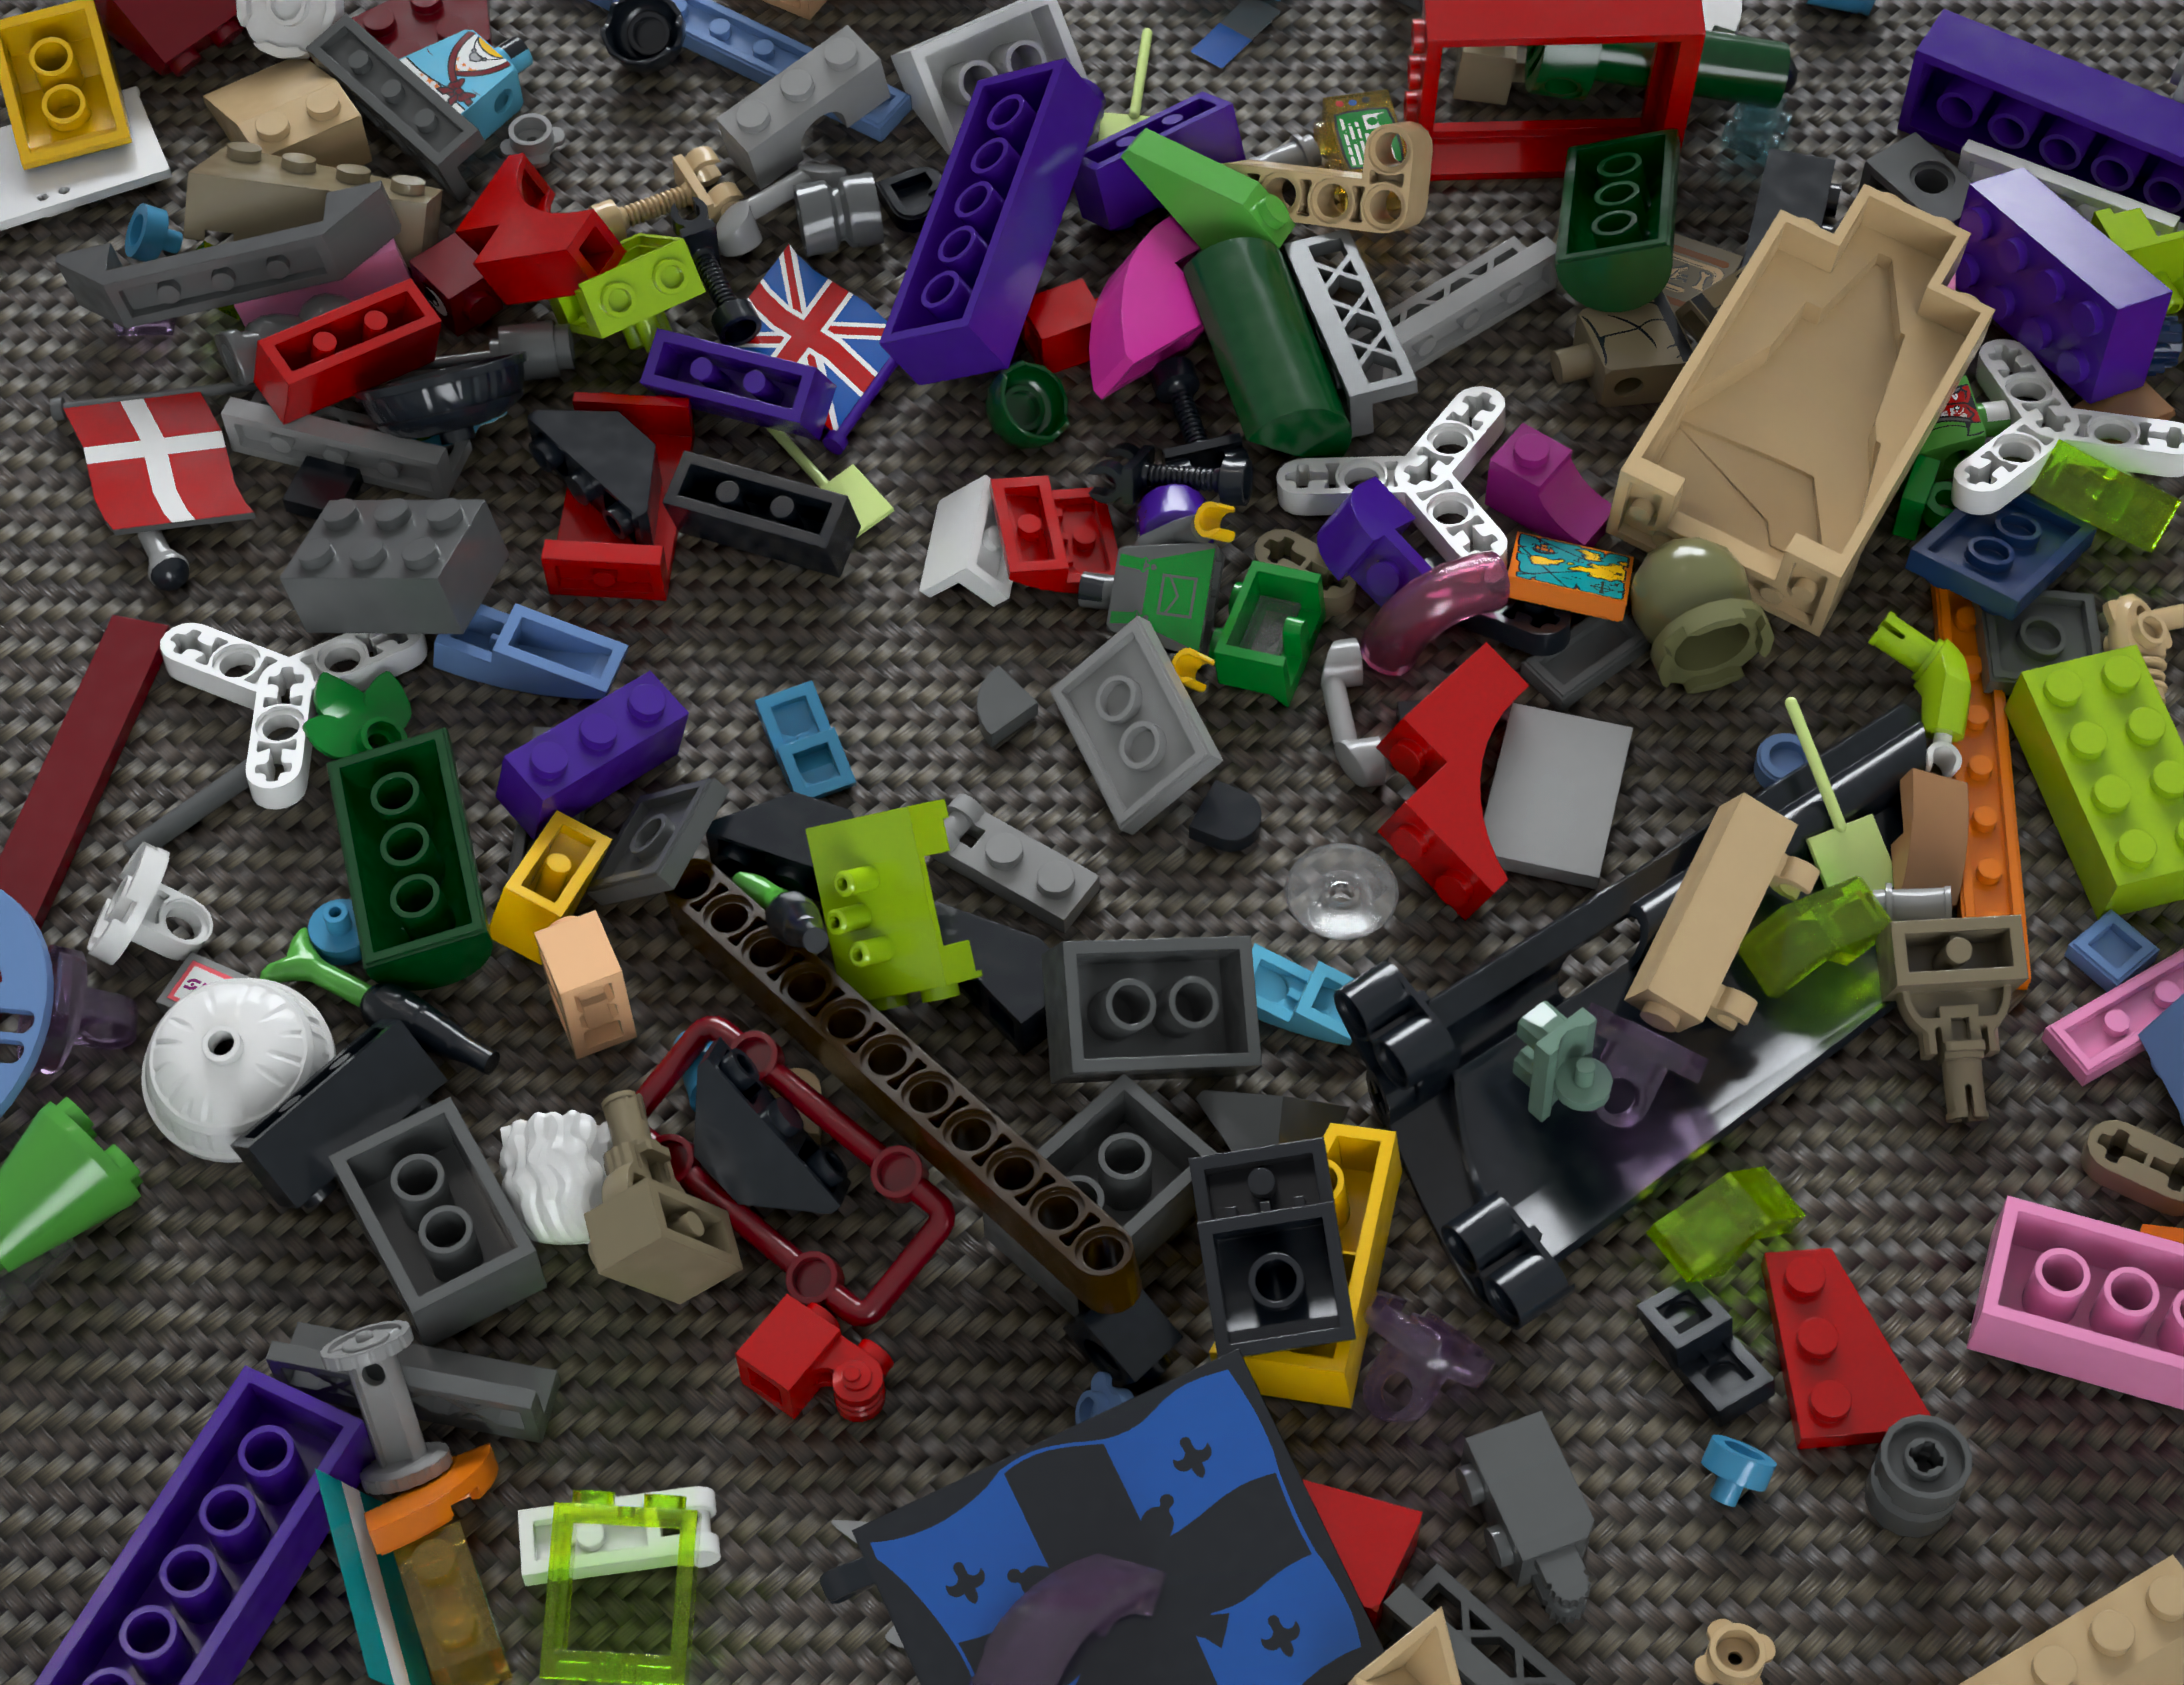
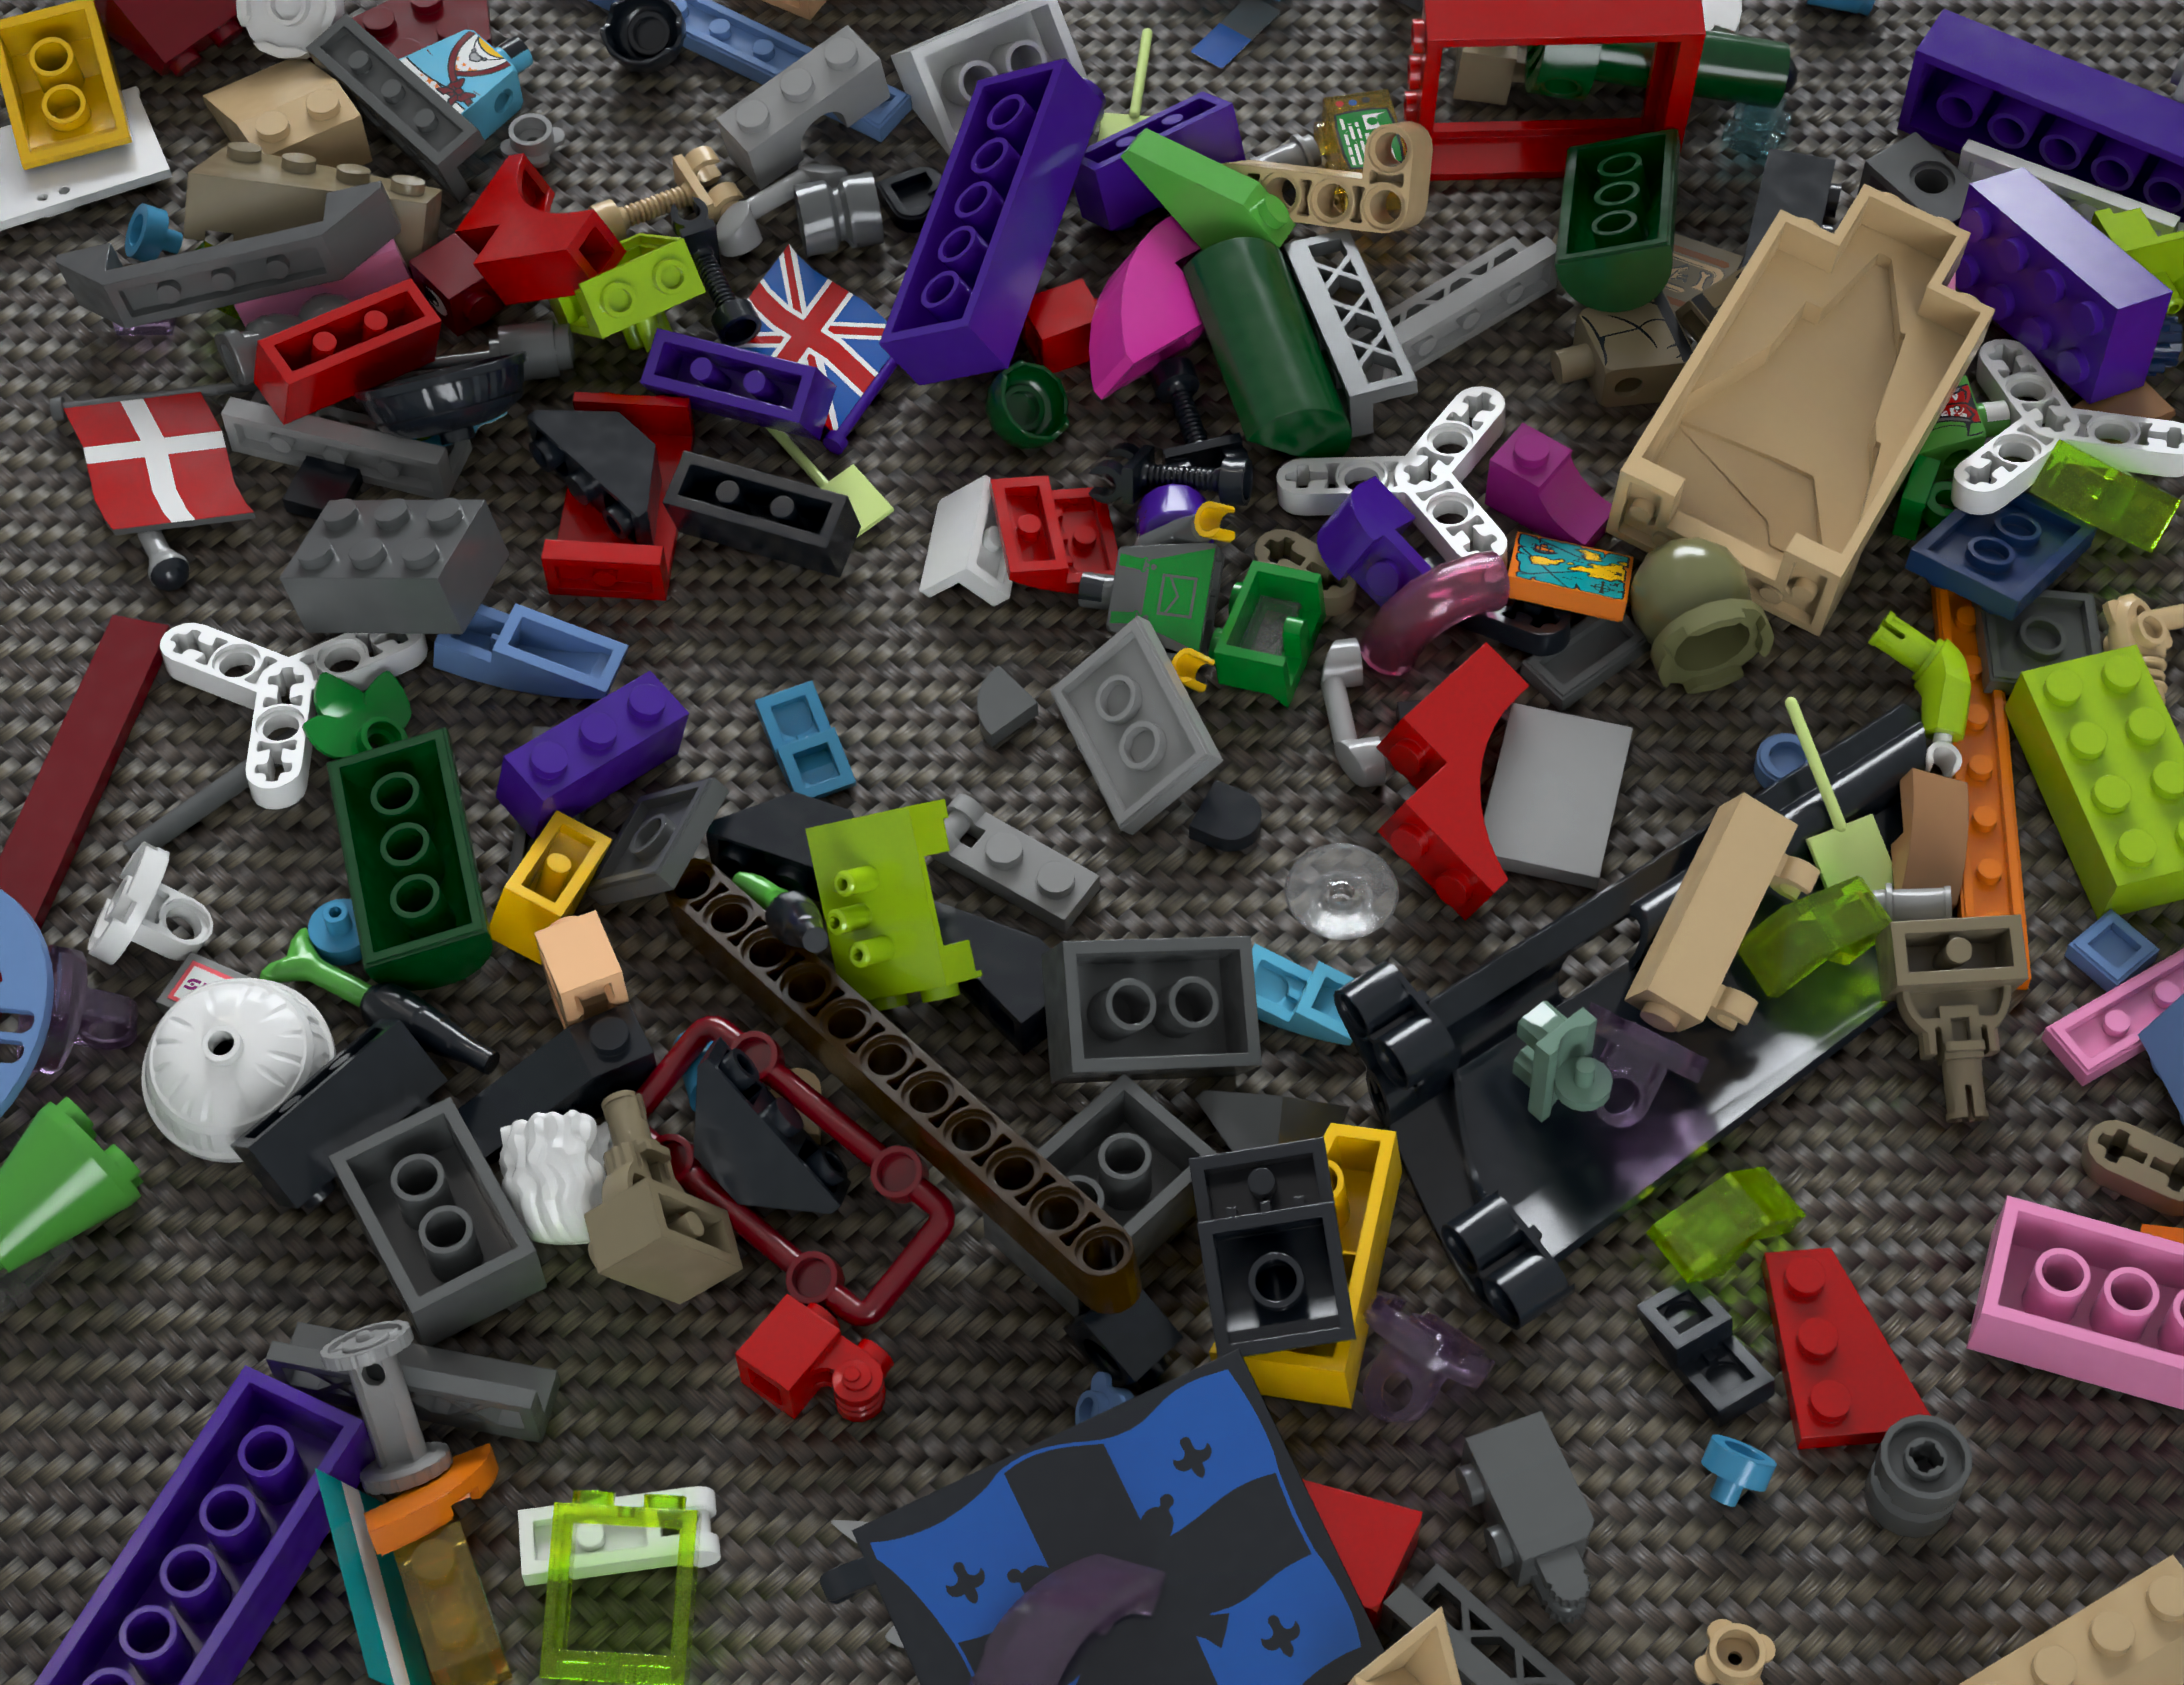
(564, 1075): none -> black slope

